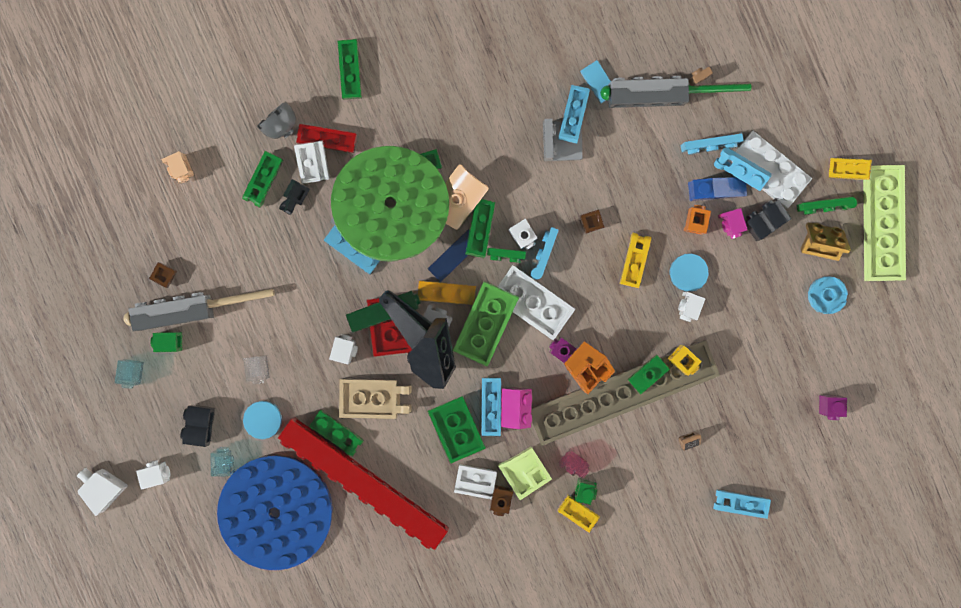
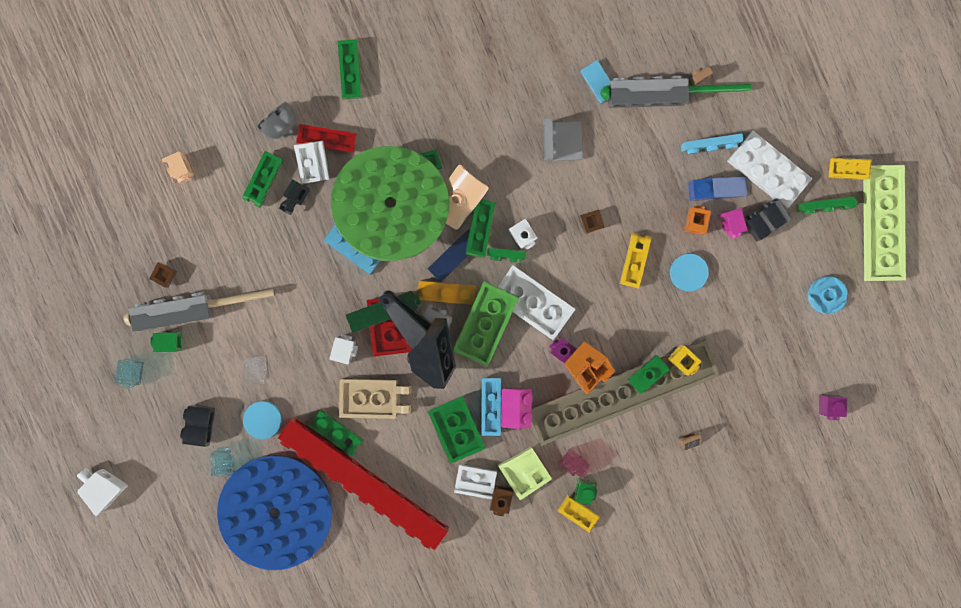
(153, 474): white brick -> none
(543, 254): medium azure plate -> none
(574, 114): medium azure plate -> none
(690, 306): white brick -> none
(742, 168): medium azure plate -> none
(742, 504): medium azure plate -> none
(825, 241): pearl gold bracket -> none

